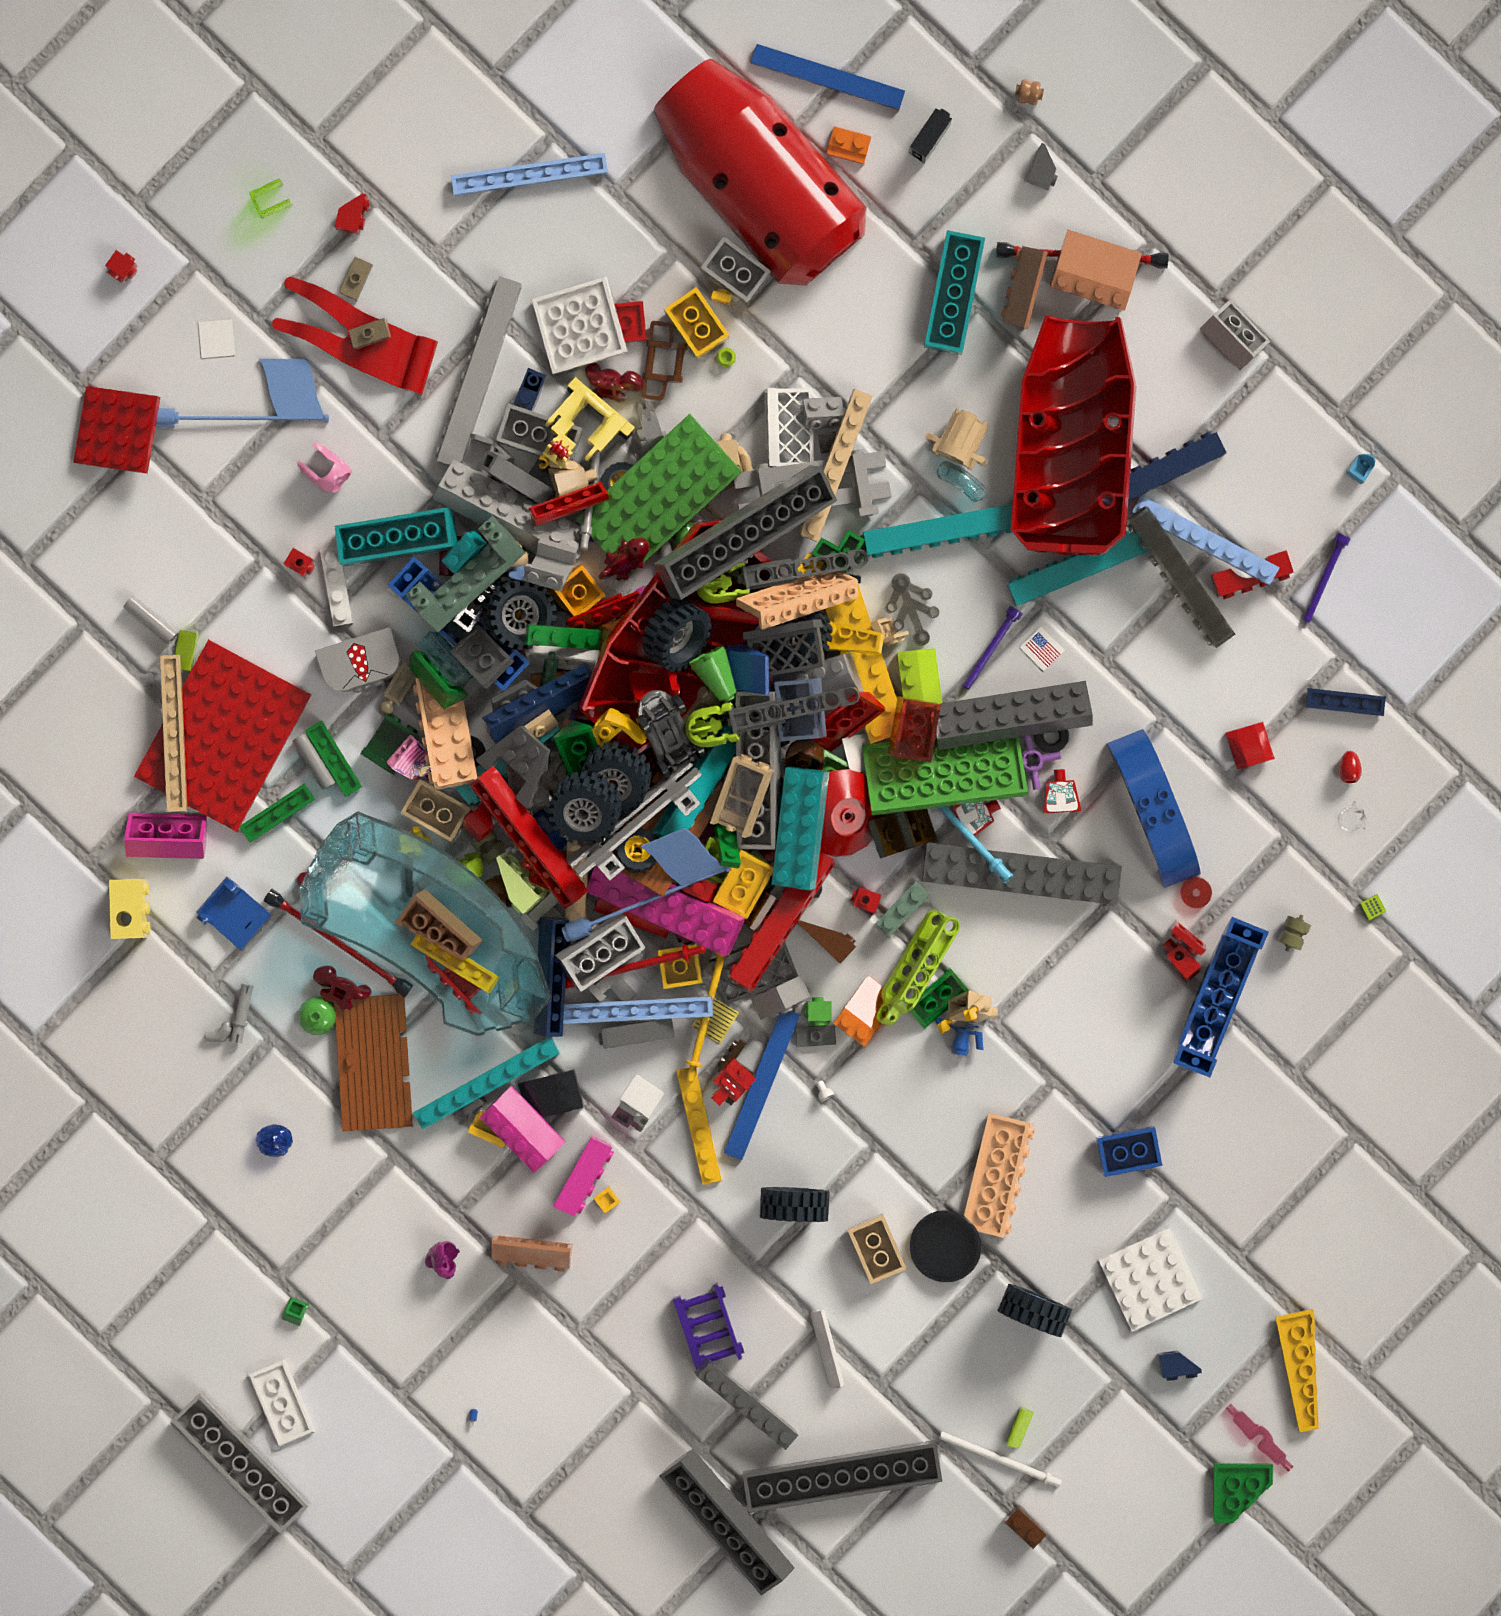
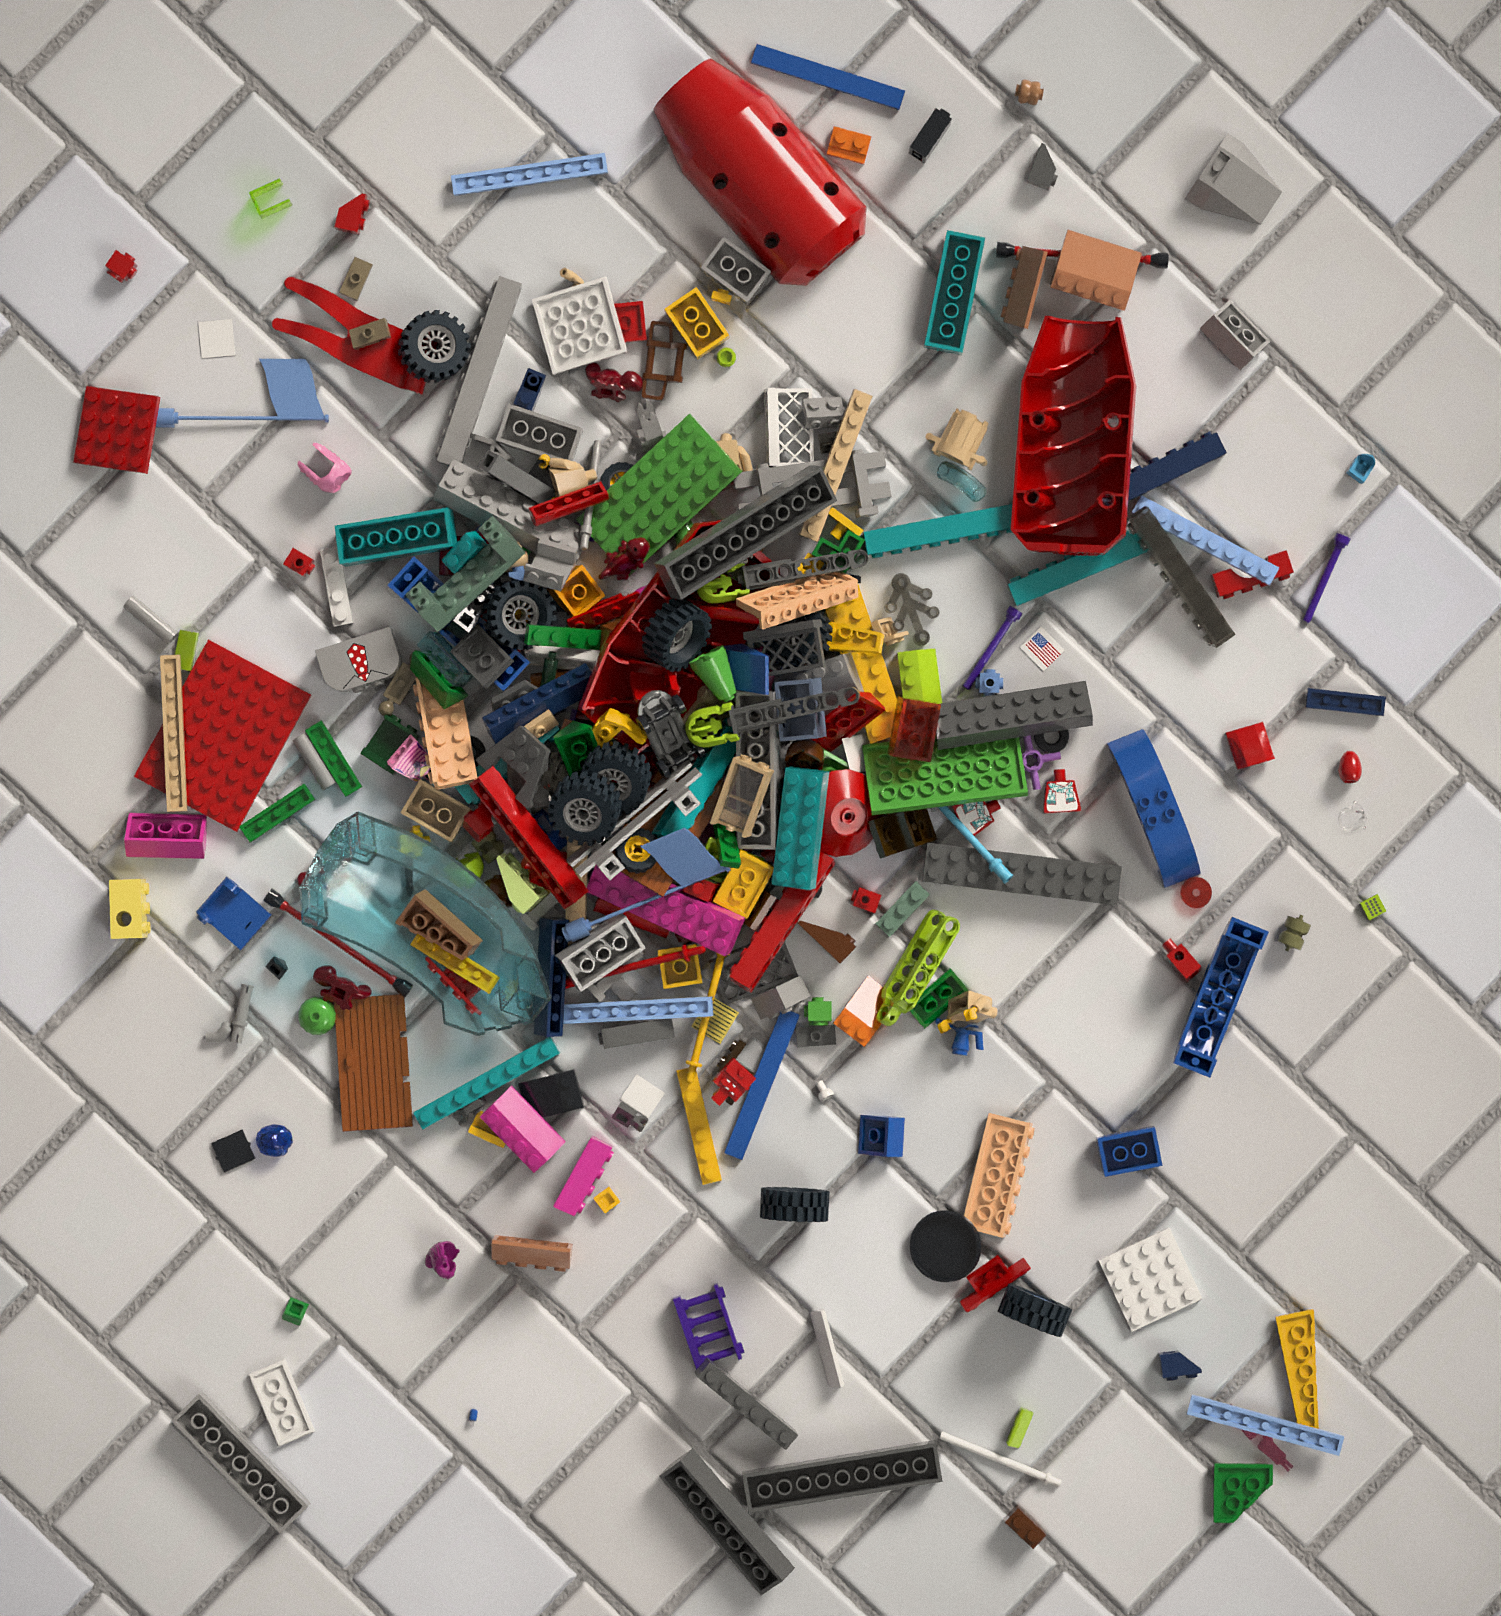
(233, 1150): none -> black piece
(277, 967): none -> black slope
(414, 354): none -> black wheel
(571, 276): none -> tan arm
(613, 423): light yellow container -> none
(843, 525): none -> yellow tile
(876, 1248): tan brick -> none
(881, 1135): none -> blue slope
(980, 682): none -> medium blue brick
(990, 1279): none -> red bracket
(1180, 934): red plate -> none
(1235, 184): none -> light grey wedge
(1265, 1425): none -> light blue plate

